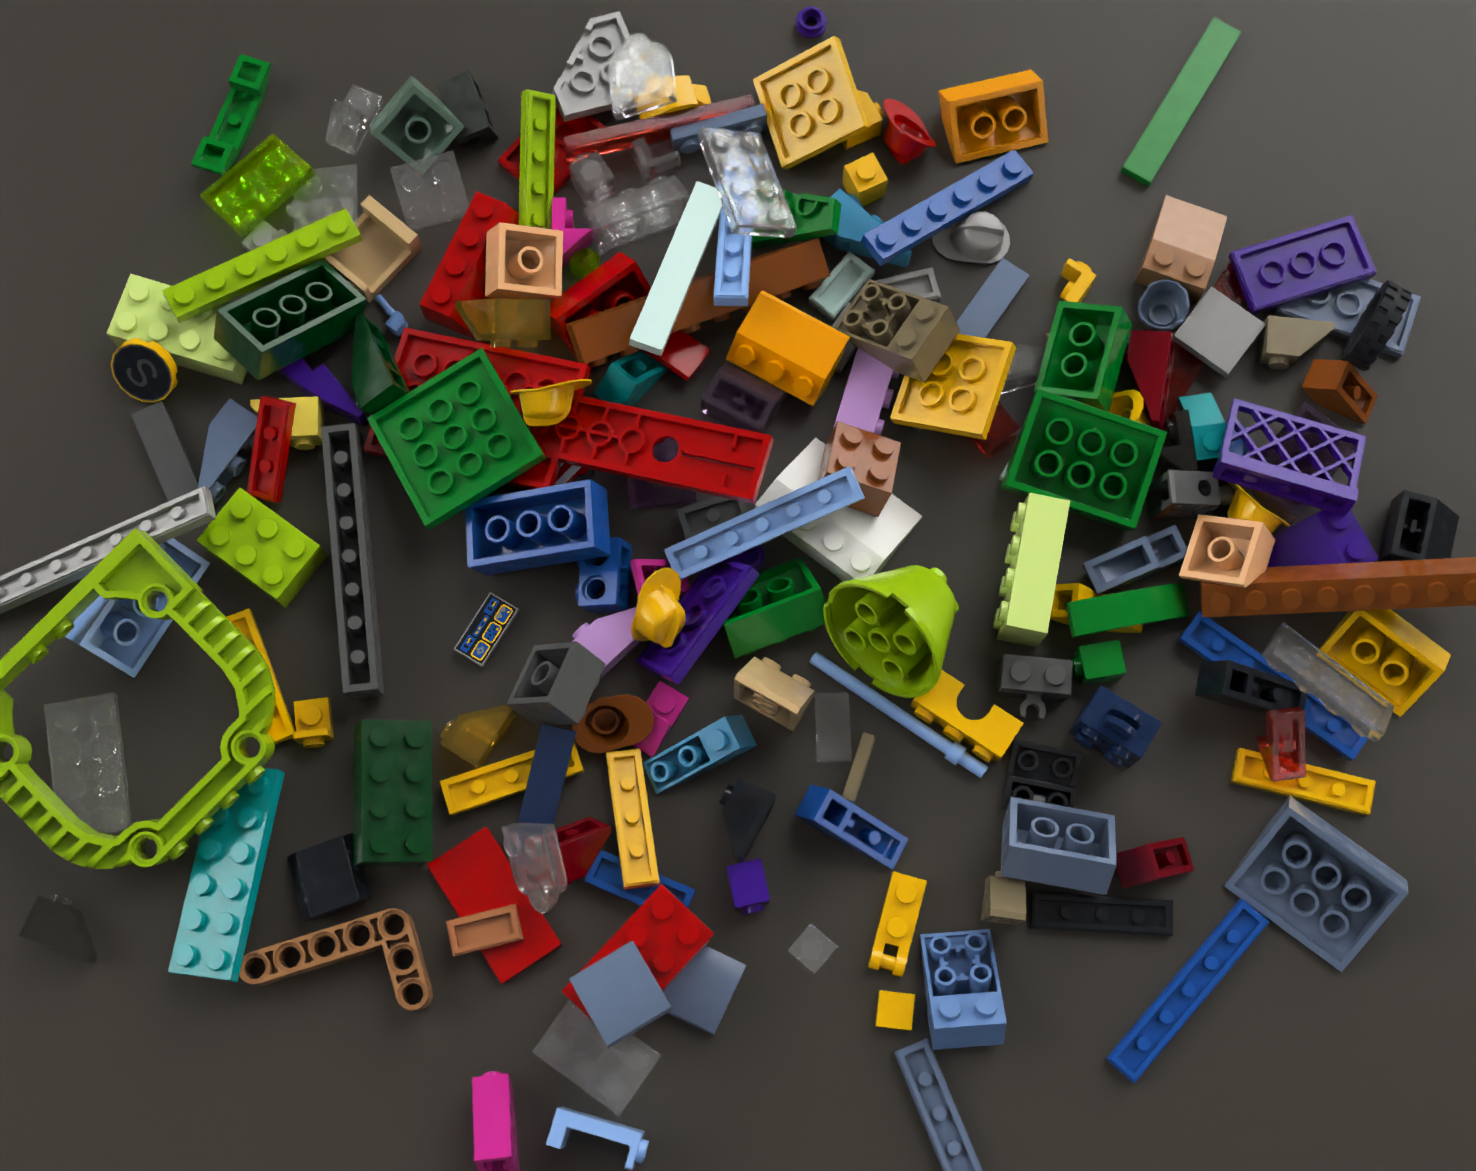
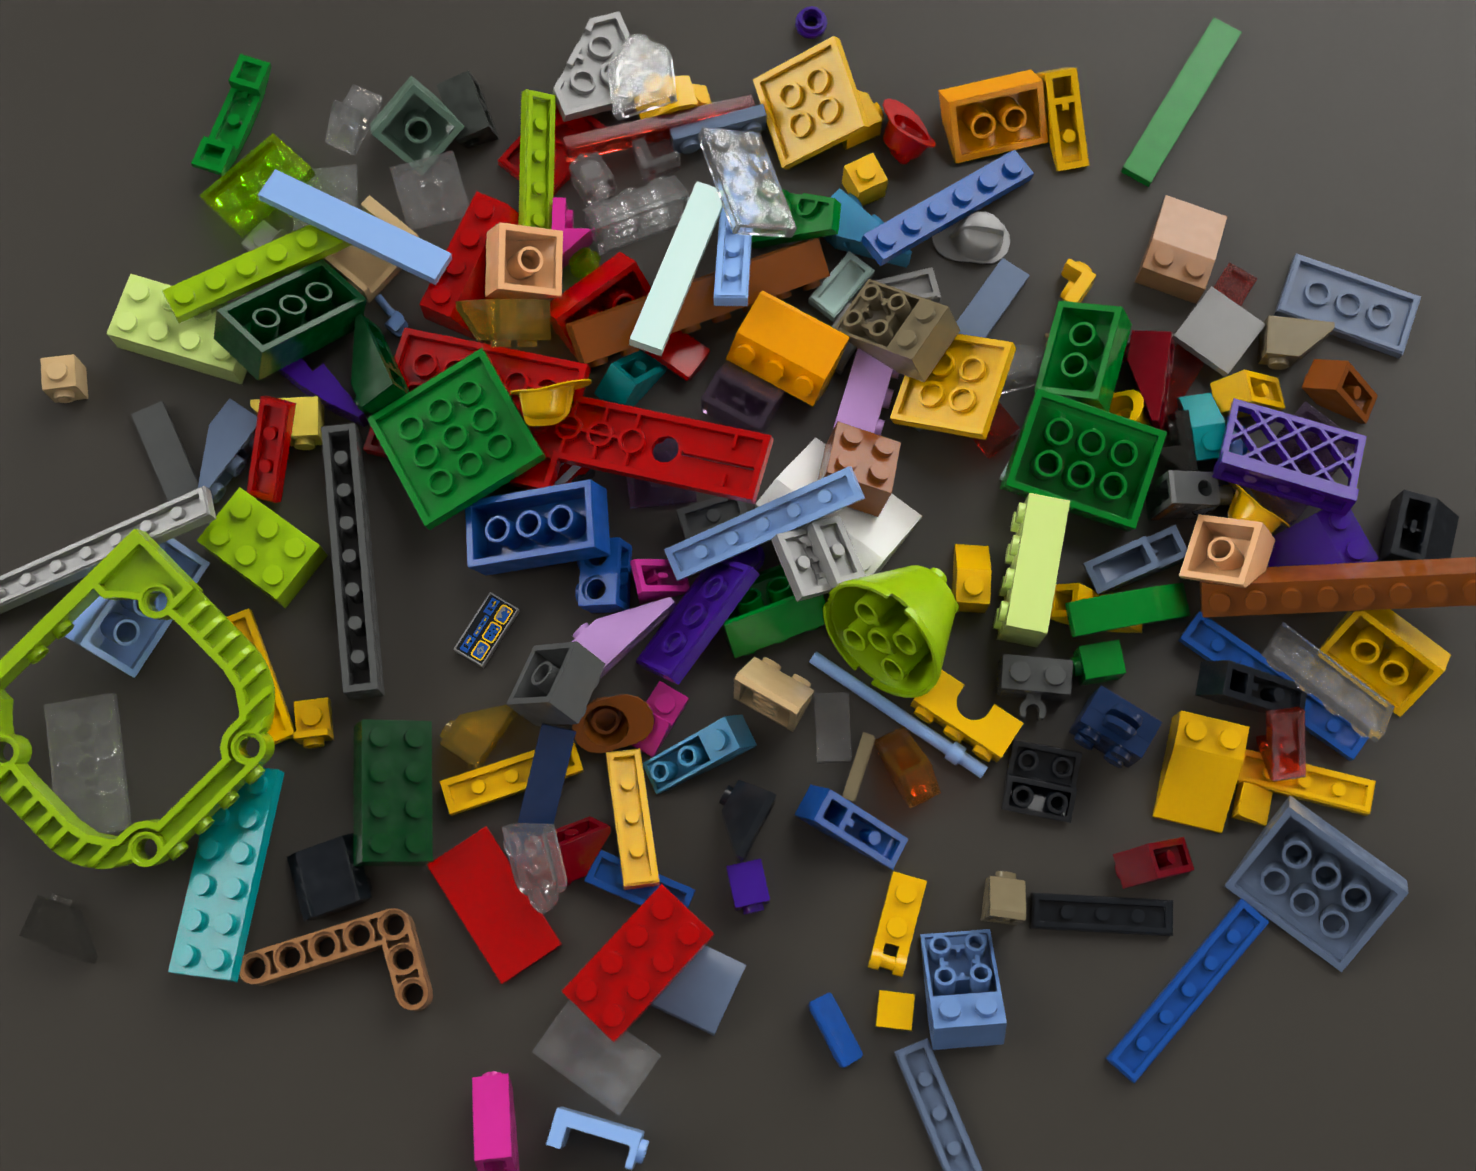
(64, 378): none -> tan brick
(144, 370): black tile -> none
(355, 226): none -> light blue tile
(484, 930): nougat tile -> none
(620, 994): sand blue slope -> none
(658, 609): yellow piece -> none
(812, 948): clear plate -> none
(817, 557): none -> light grey slope
(835, 1030): none -> blue slope
(907, 767): none -> clear orange slope
(972, 577): none -> yellow slope
(1058, 845): sand blue brick -> none
(1064, 118): none -> yellow slope
(1163, 305): sand blue hair -> none
(1200, 771): none -> yellow slope
(1248, 387): none -> yellow slope
(1252, 803): none -> yellow slope
(1302, 264): dark purple tile -> none
(1376, 325): black tyre -> none

